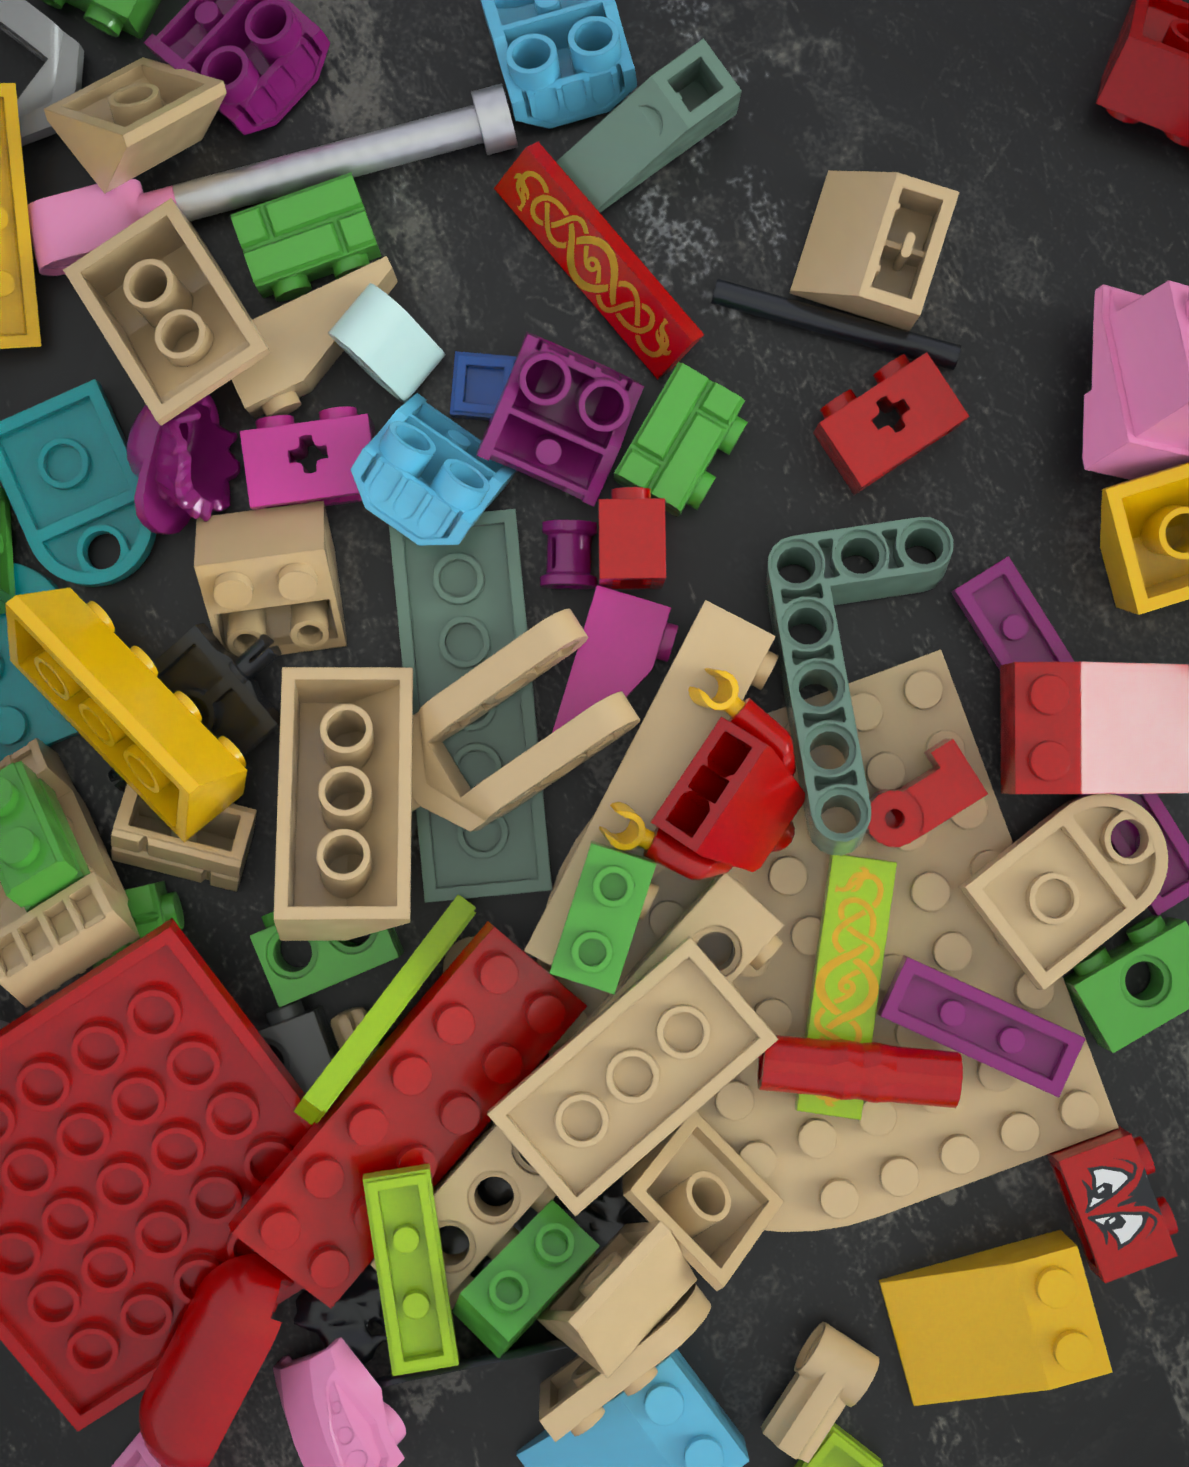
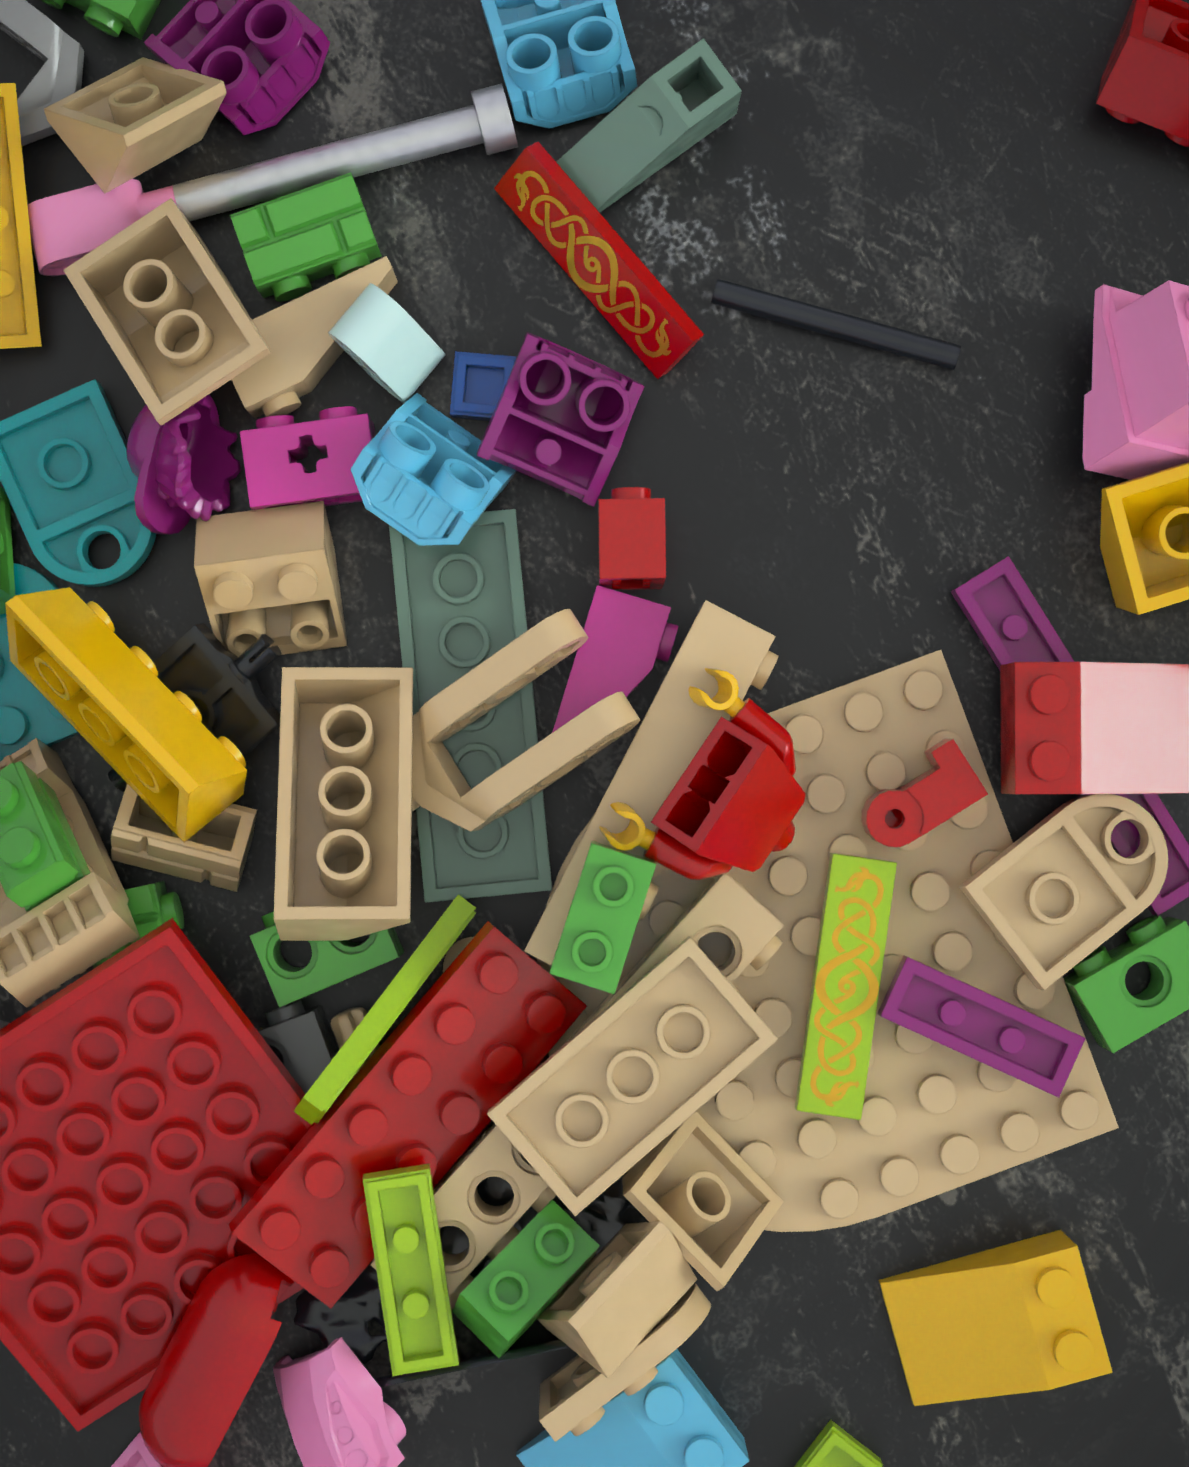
(568, 554): magenta bush -> none
(681, 439): bright green brick -> none
(823, 661): sand green beam -> none
(828, 1377): tan piece -> none
(861, 1071): red axle -> none
(874, 245): tan slope -> none
(926, 414): red brick -> none
(1114, 1203): red brick -> none

